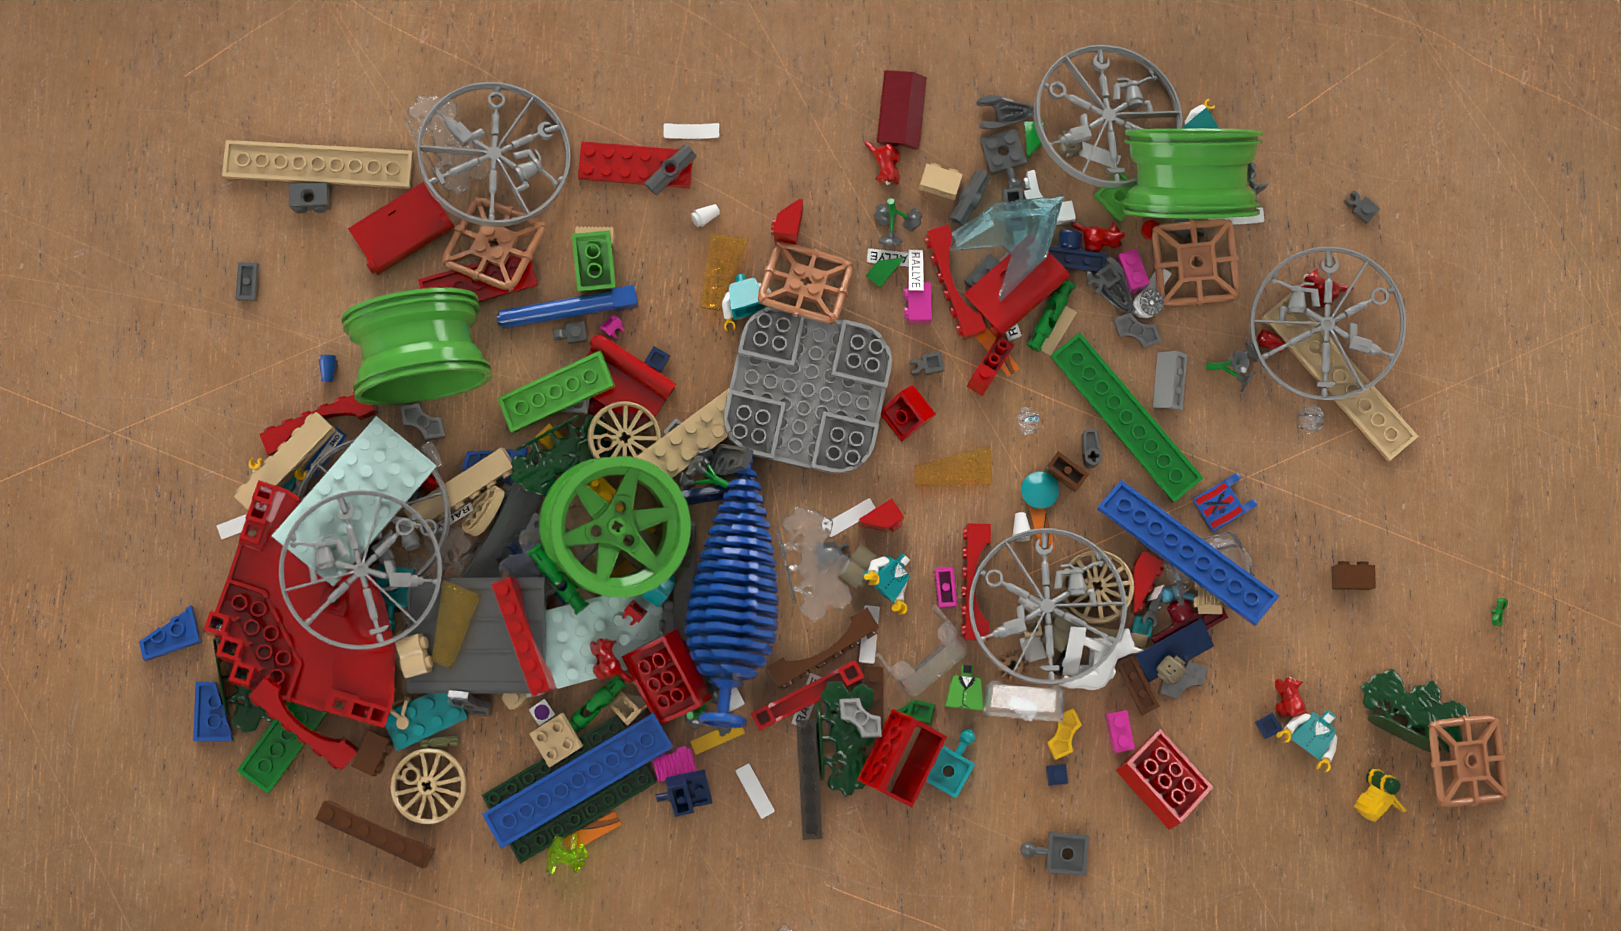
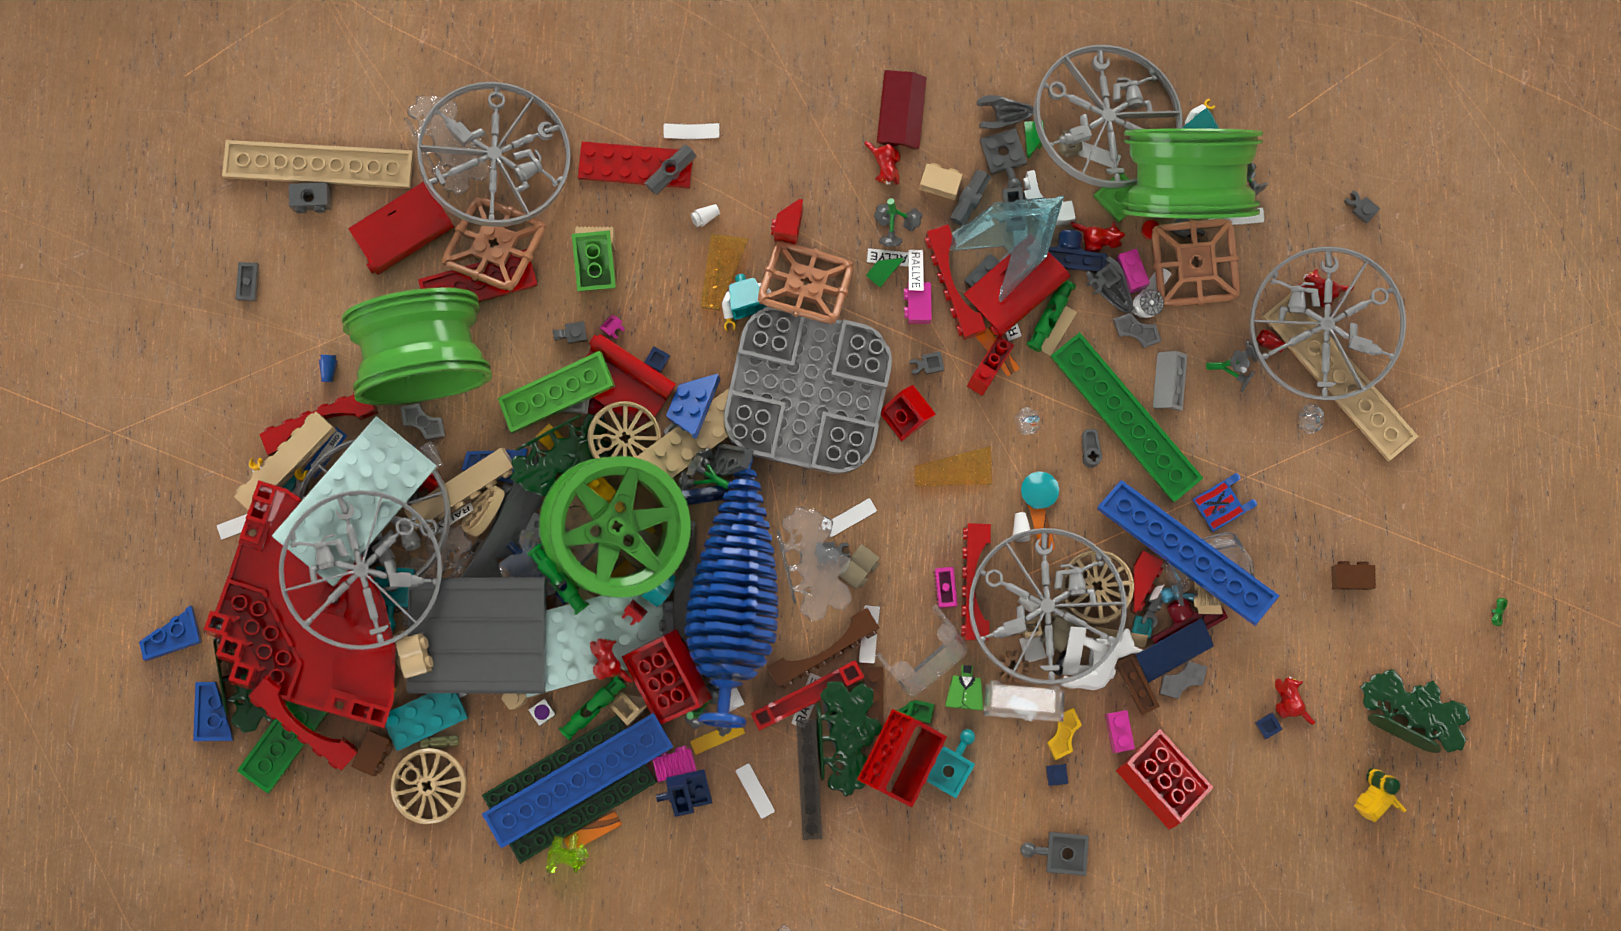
(374, 834): reddish brown arch -> none
(402, 721): tan piece -> none
(453, 620): clear yellow wing -> none
(469, 703): flat silver tile -> none
(512, 608): red arch -> none
(556, 740): tan plate -> none
(619, 299): blue brick -> none
(692, 403): none -> wing
(866, 723): light grey tile -> none
(883, 518): red slope -> none
(889, 579): torso -> none
(1066, 471): reddish brown brick -> none
(1171, 669): dark tan head -> none
(1314, 735): torso -> none
(1471, 772): nougat plate -> none

